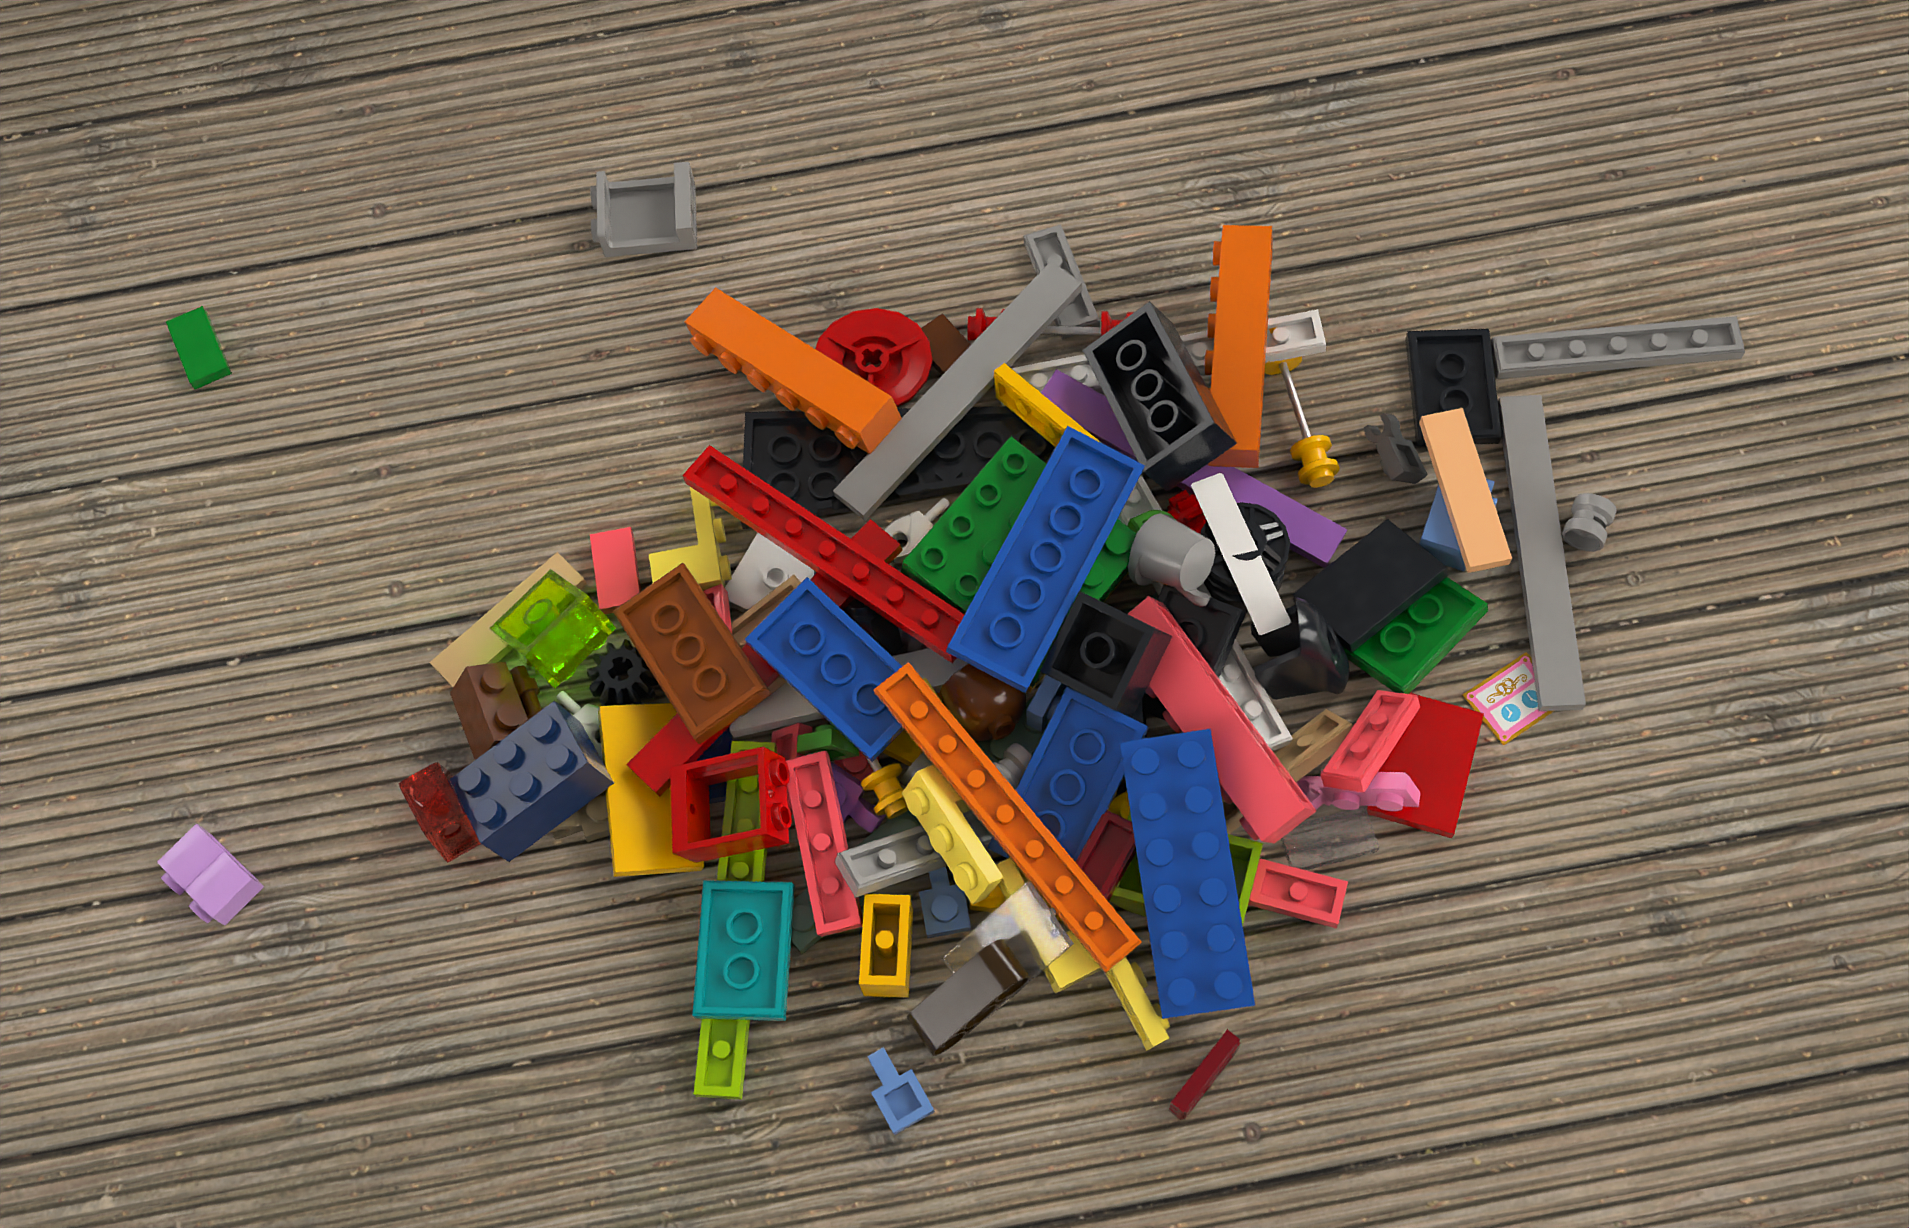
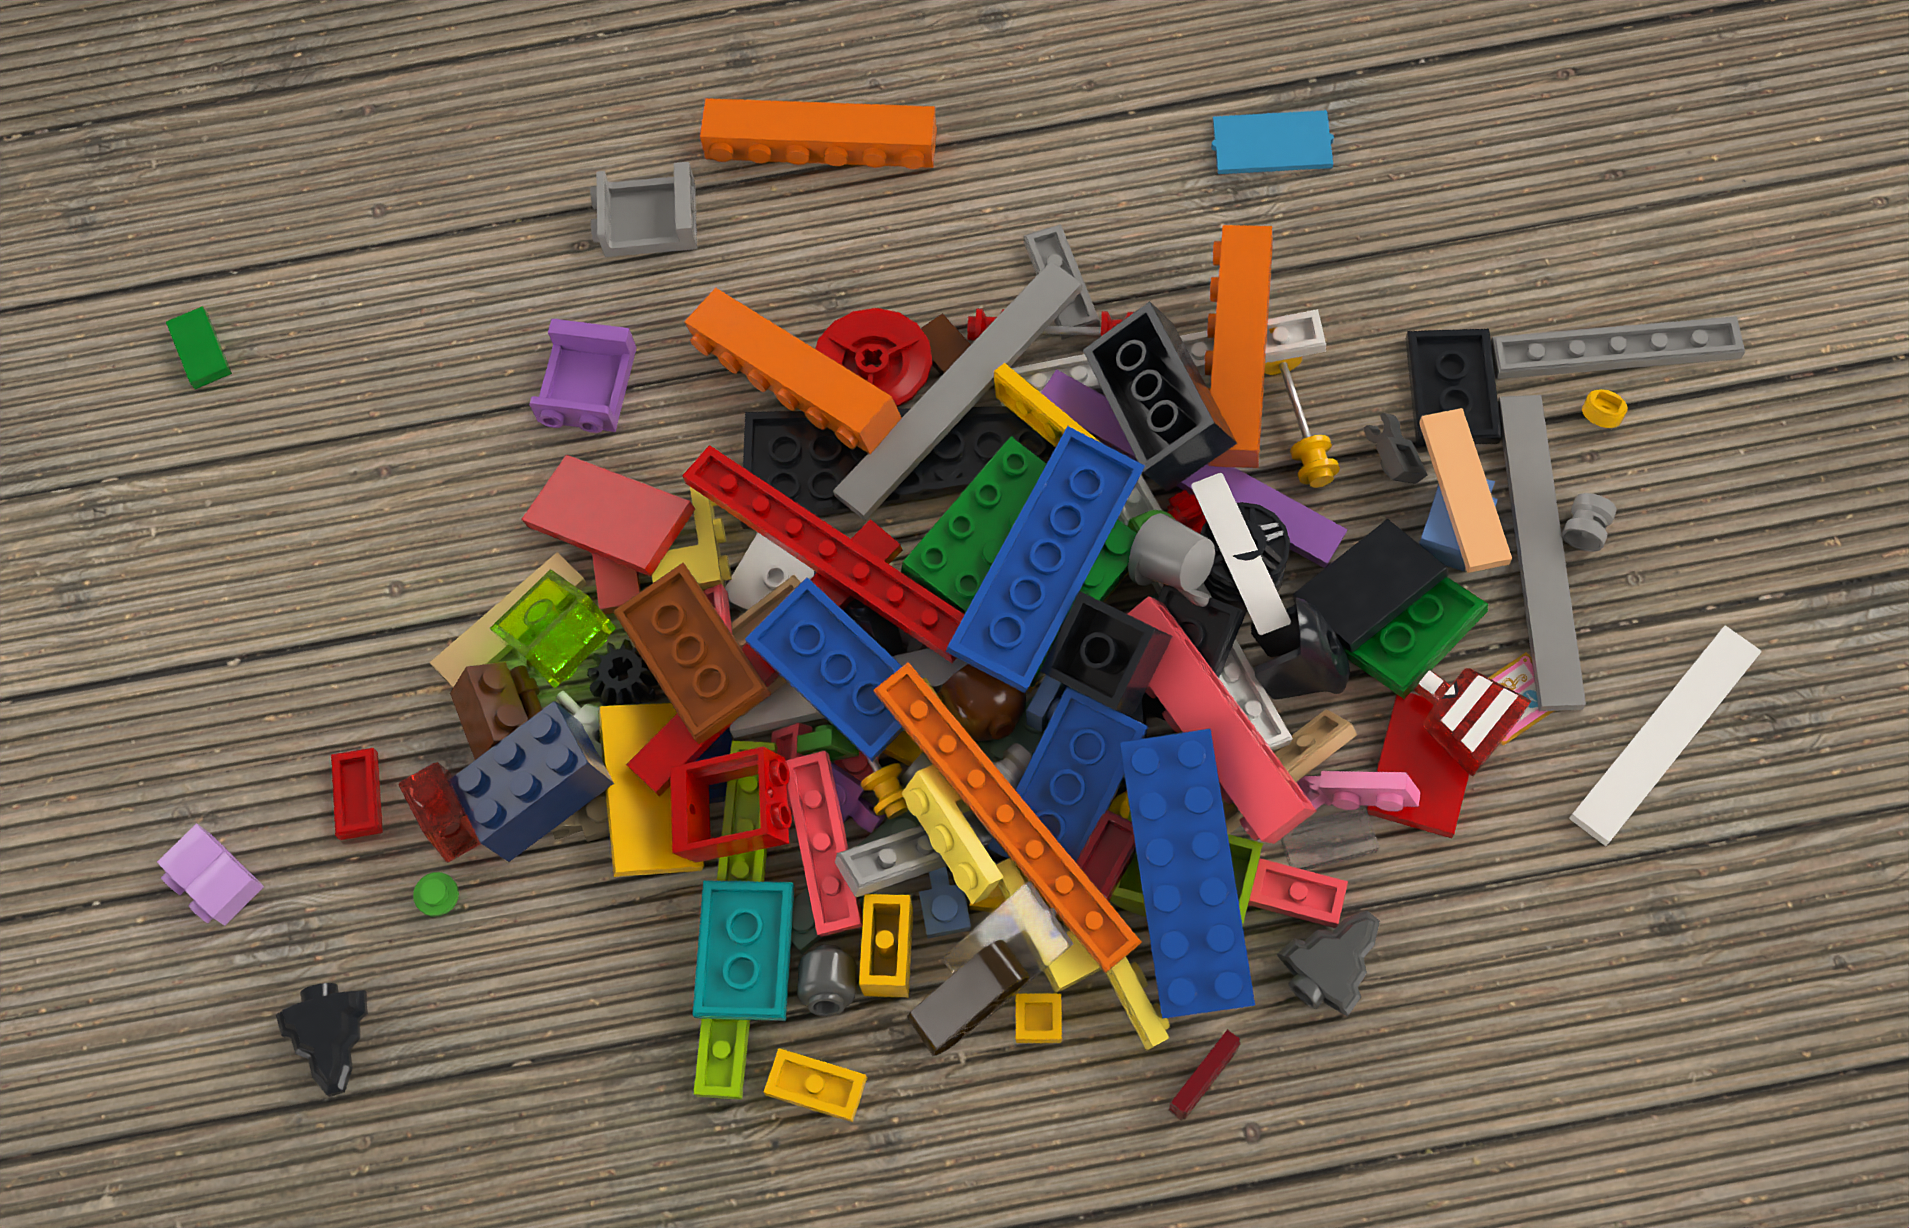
(325, 1031): none -> black rock
(356, 794): none -> red tile
(436, 894): none -> bright green plate
(585, 376): none -> medium lavender panel
(608, 514): none -> tile
(815, 1085): none -> yellow plate
(819, 133): none -> orange brick
(827, 980): none -> dark grey head
(900, 1096): medium blue plate -> none
(914, 527): white hand -> none
(1038, 1018): none -> yellow plate
(1272, 142): none -> dark azure piece
(1331, 963): none -> dark grey rock
(1370, 741): coral tile -> none
(1470, 715): none -> clear red torso
(1604, 408): none -> yellow tile
(1664, 735): none -> white tile

